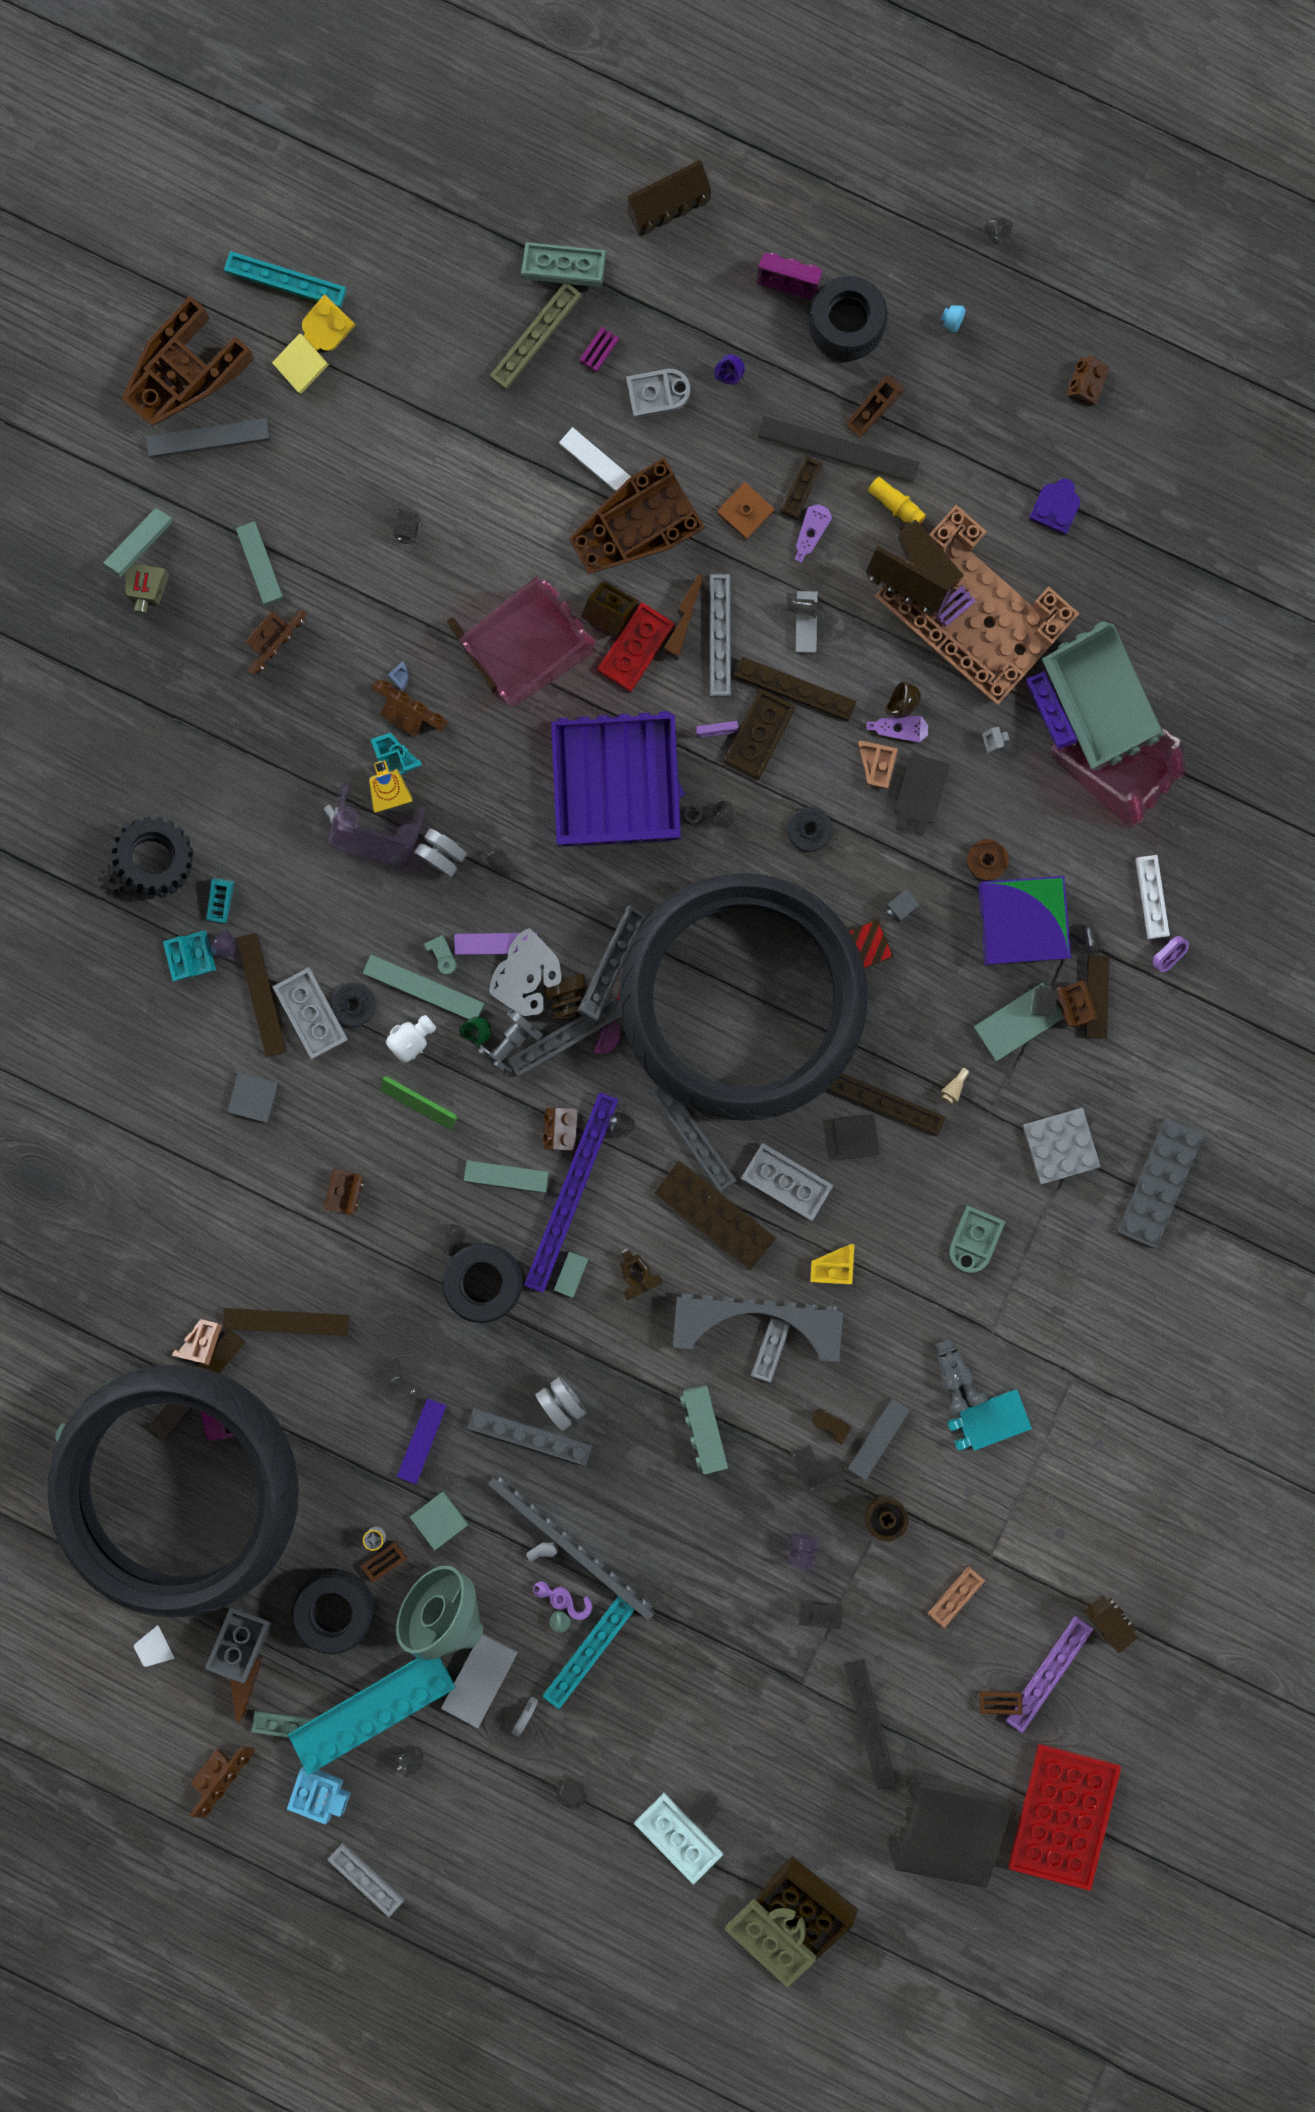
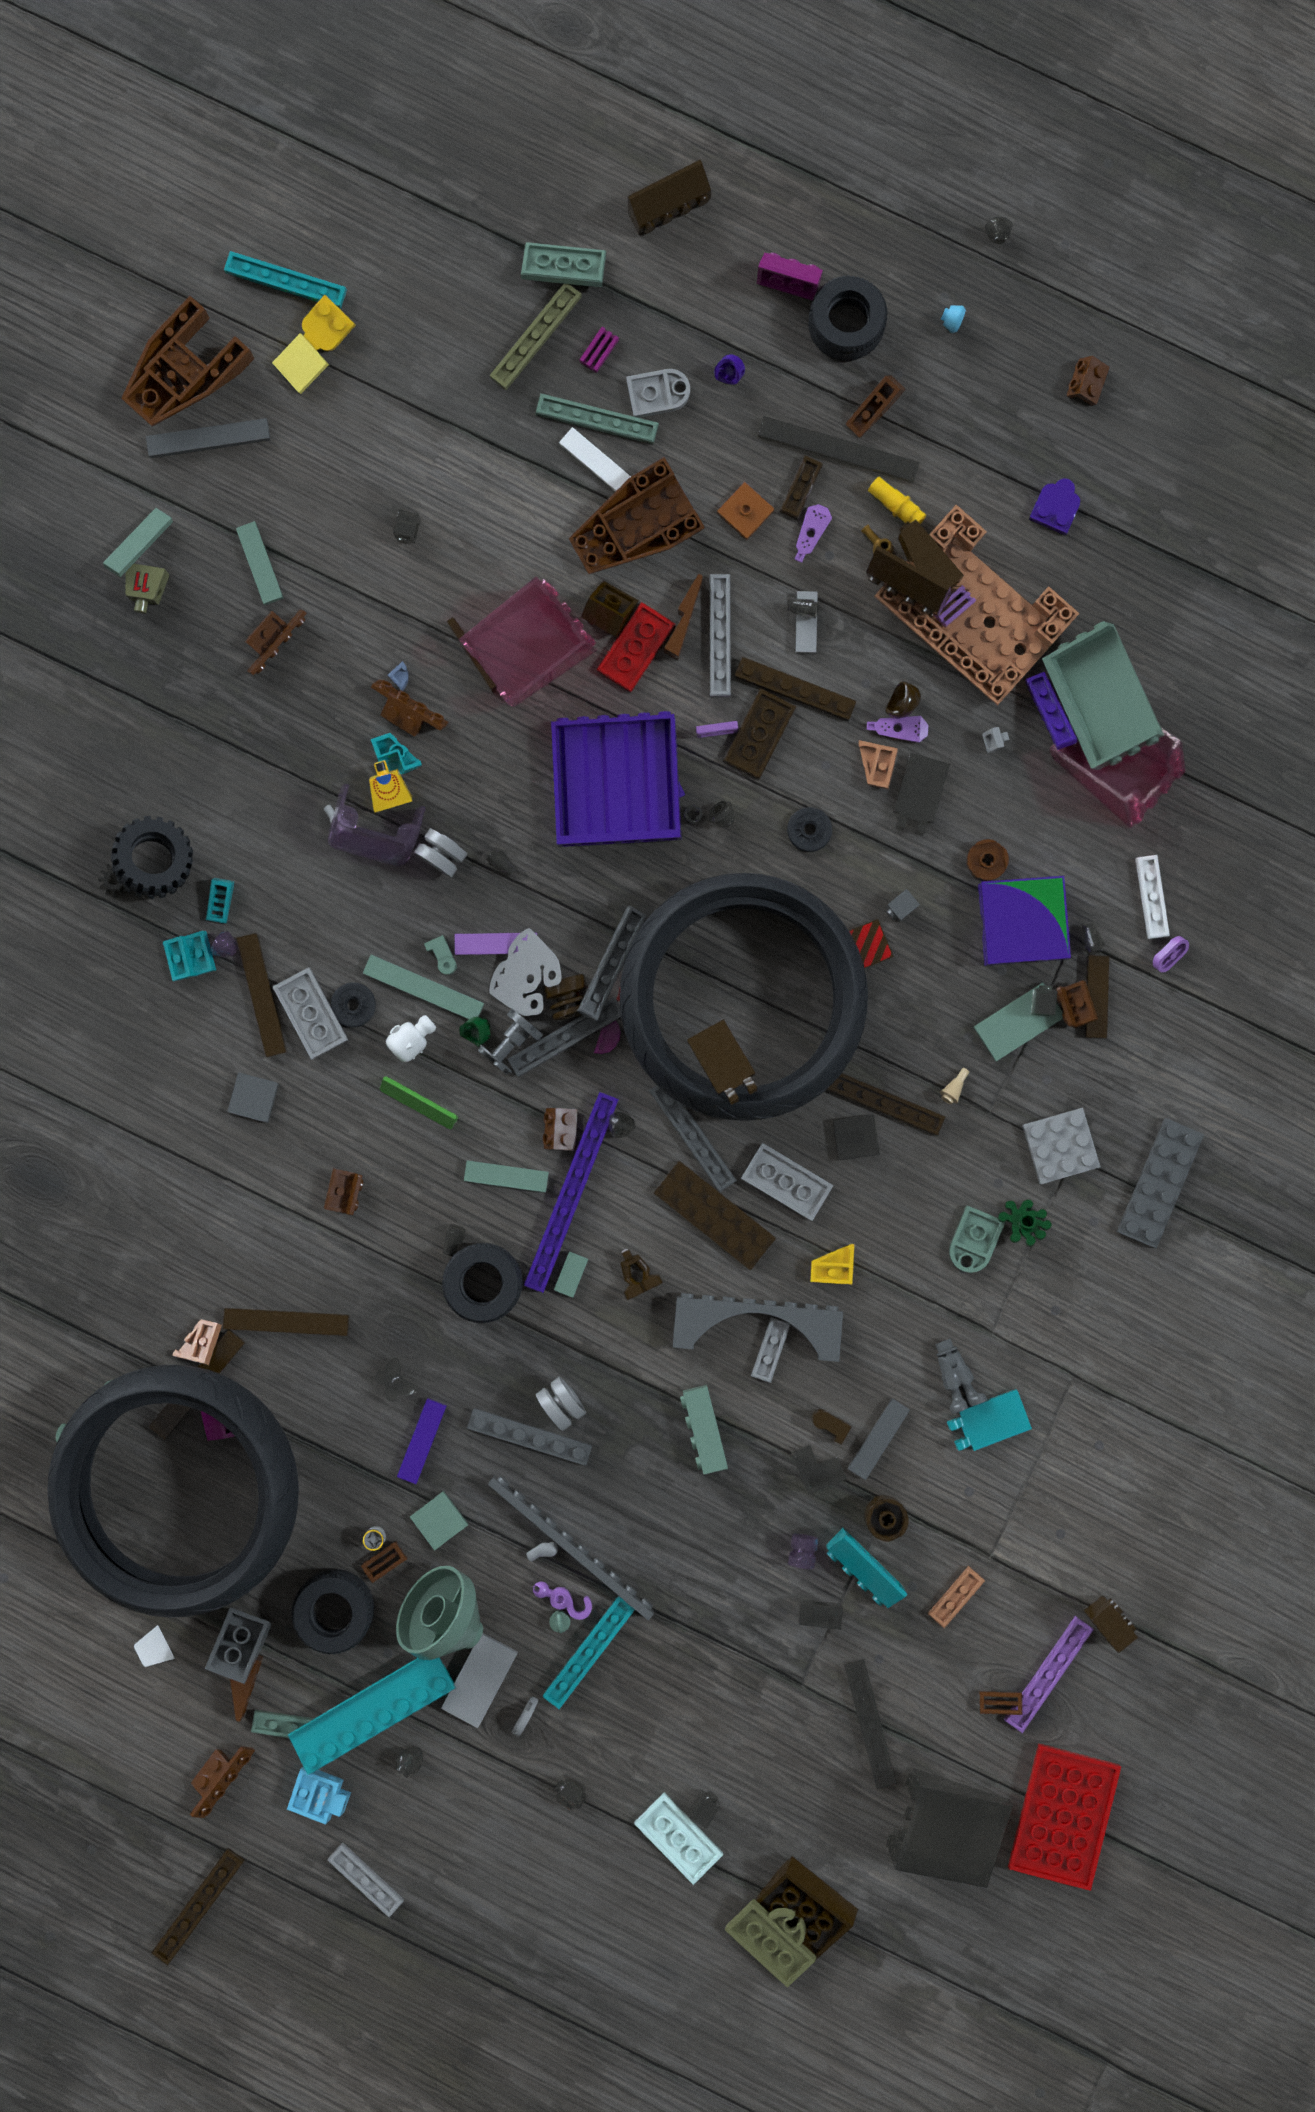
(197, 1906): none -> dark brown tile
(597, 419): none -> sand green tile
(723, 1060): none -> dark brown tile
(866, 1569): none -> teal slope
(876, 540): none -> pearl gold bar
(1025, 1222): none -> dark green animal

